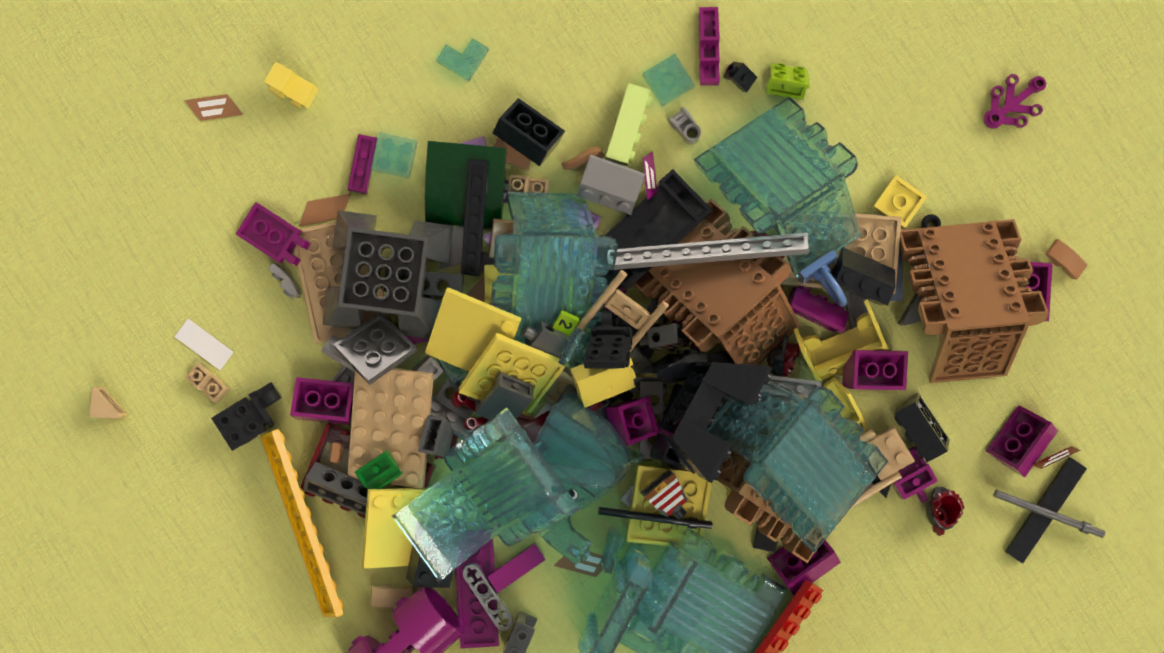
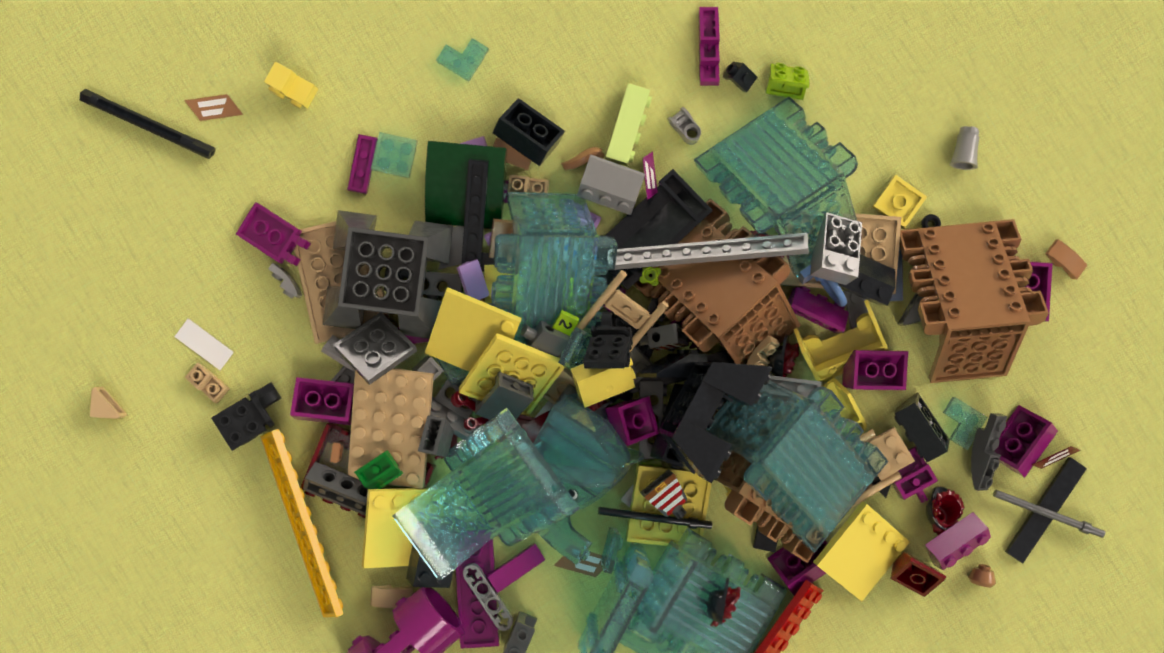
(147, 124): none -> black piece
(324, 209): medium nougat sticker -> none
(473, 280): none -> lavender slope
(655, 274): none -> lime plate
(668, 80): clear light blue plate -> none
(721, 604): none -> hair
(765, 348): none -> tan slope
(837, 250): none -> light grey slope
(861, 551): none -> light yellow plate
(916, 574): none -> dark red slope
(958, 541): none -> magenta slope
(966, 149): none -> light grey plant
(968, 420): none -> clear light blue plate
(982, 576): none -> medium nougat cone
(983, 458): none -> dark grey slope
(1012, 104): magenta plant -> none

